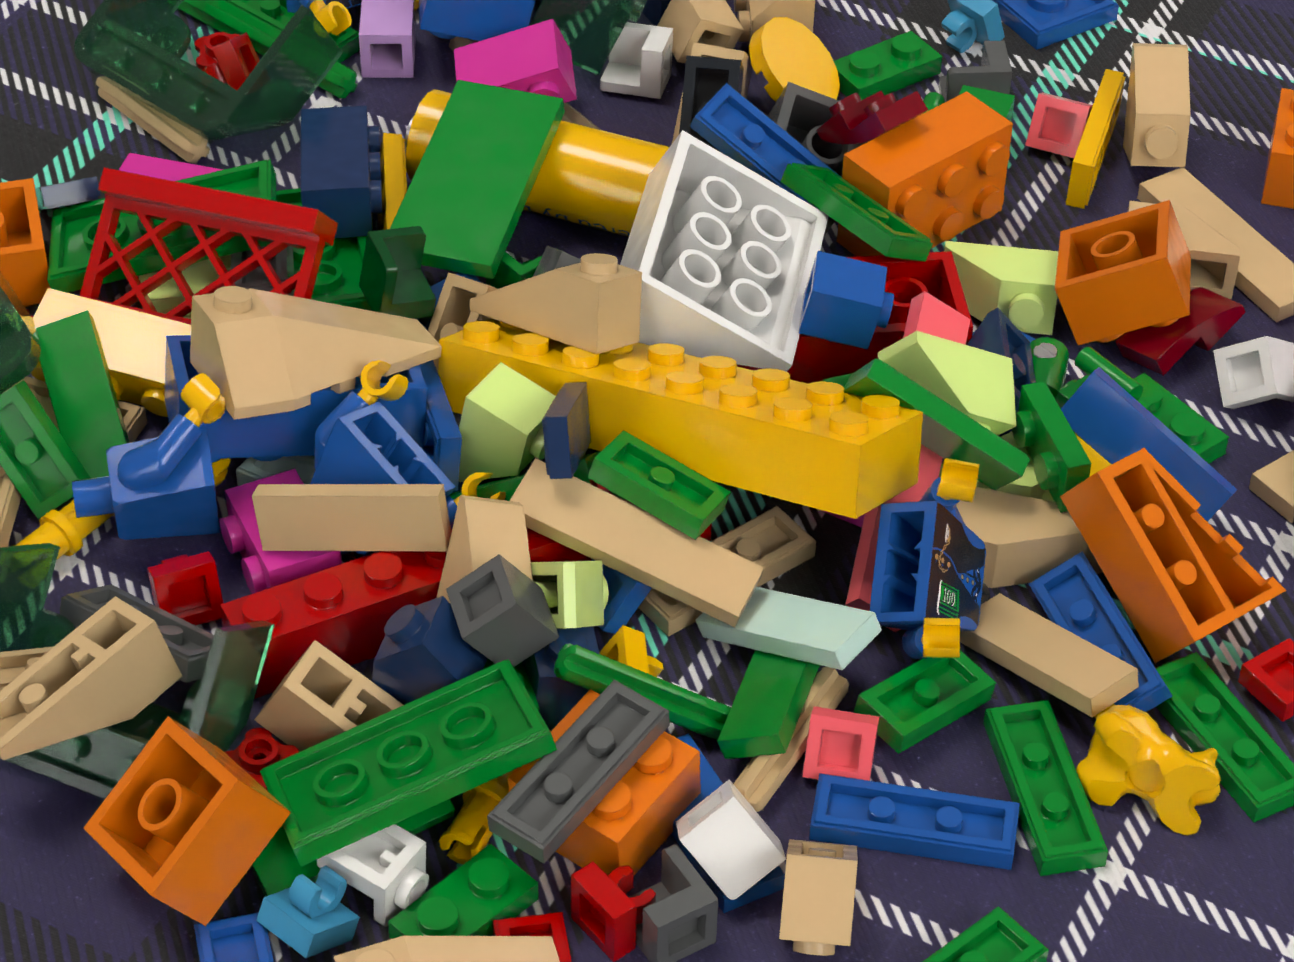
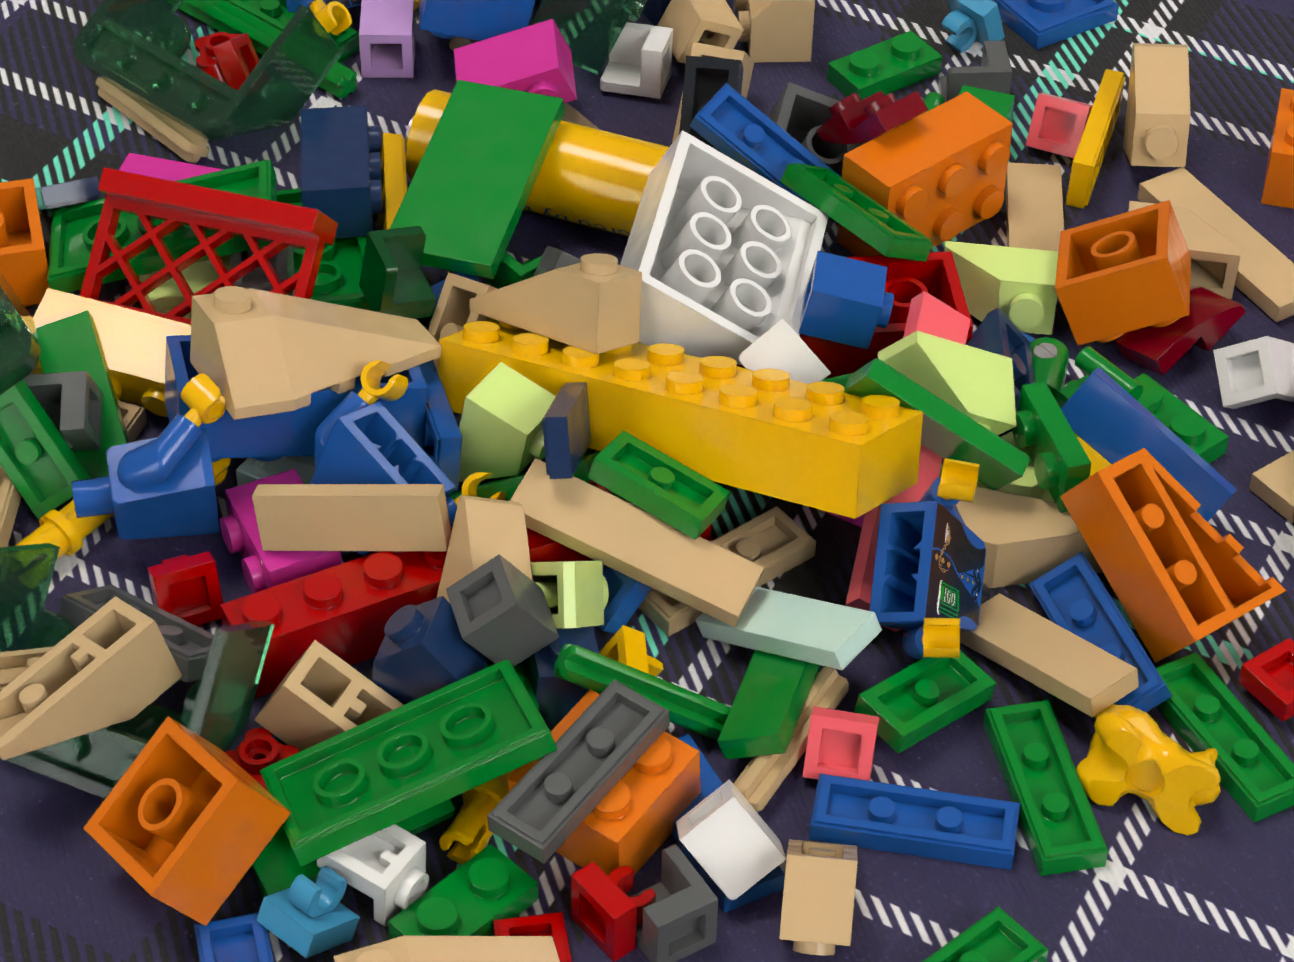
(72, 404): none -> dark grey panel
(786, 351): none -> white panel
(792, 54): yellow tile -> none
(1034, 206): none -> tan tile

